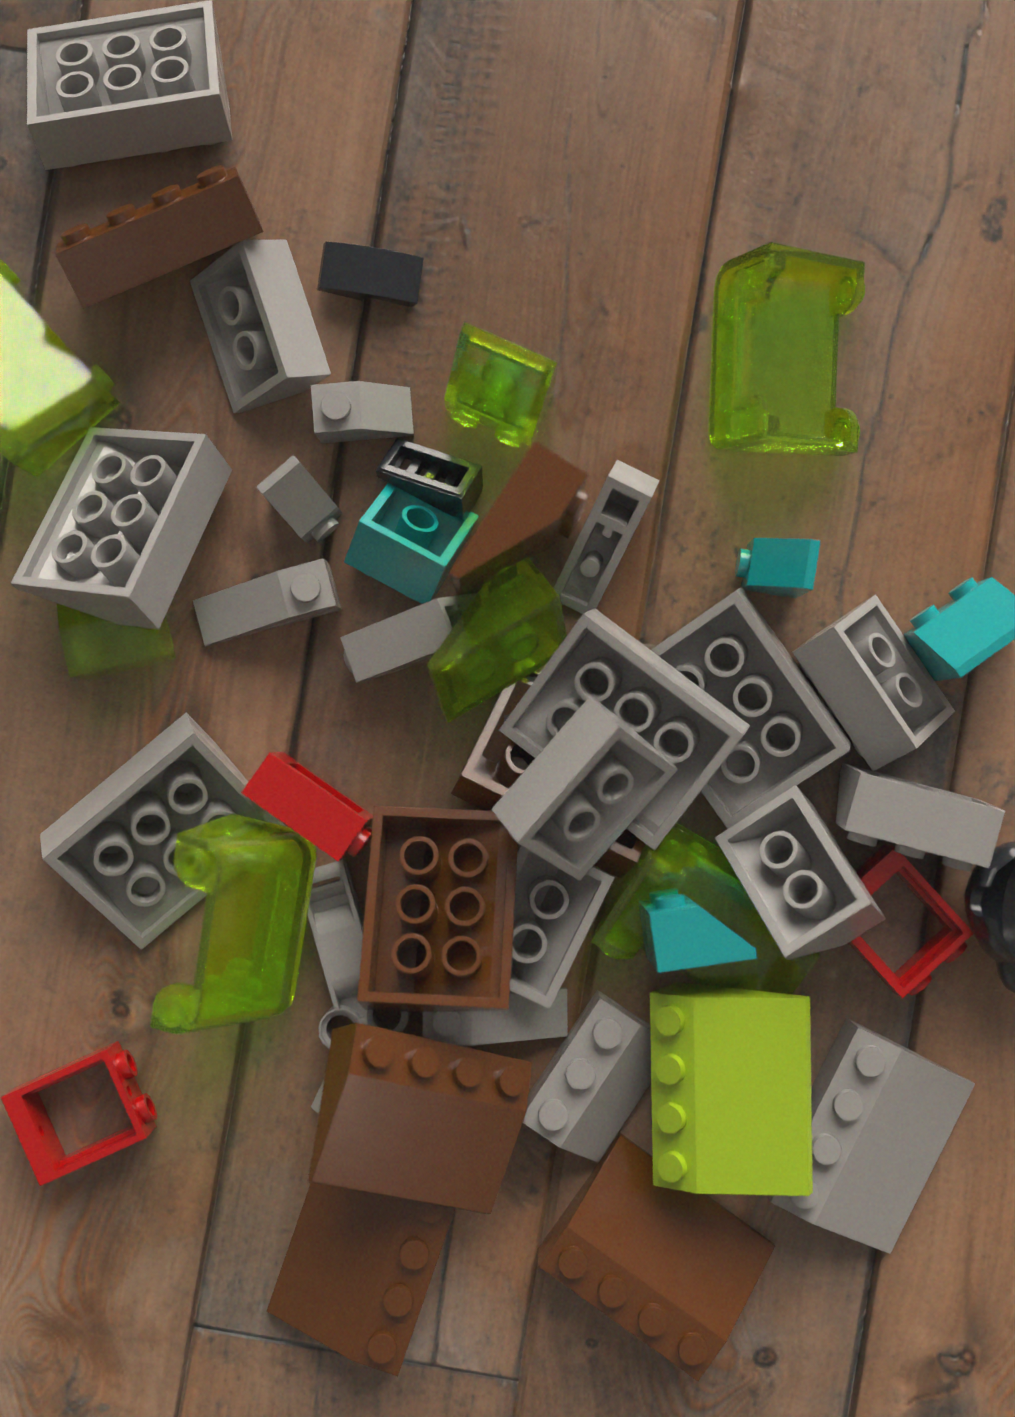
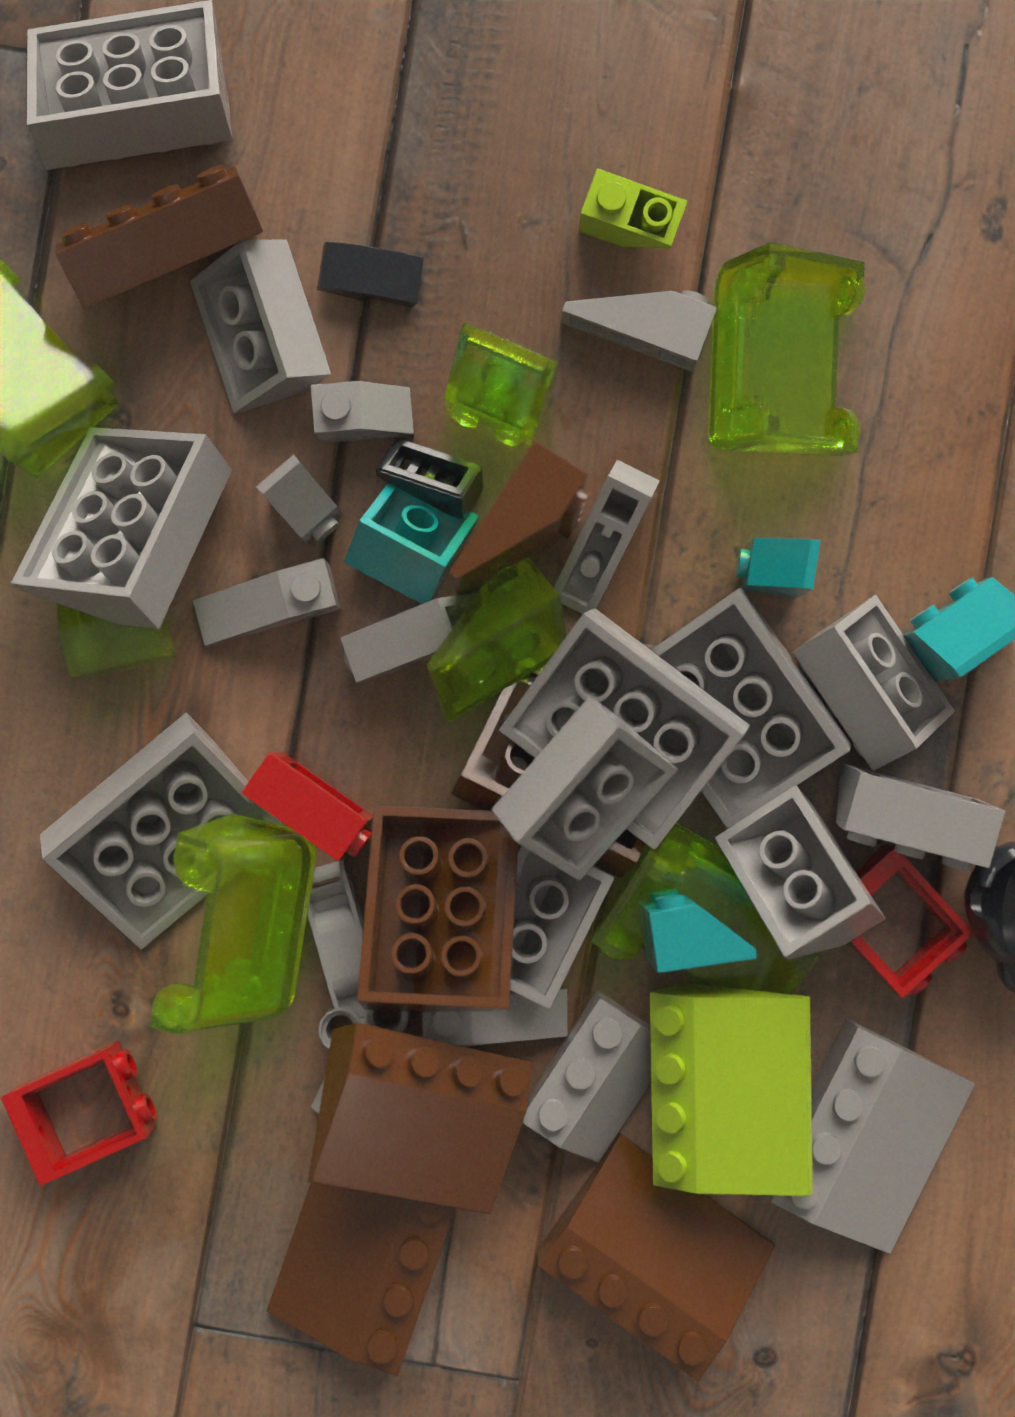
(630, 213): none -> lime slope
(655, 323): none -> light grey slope

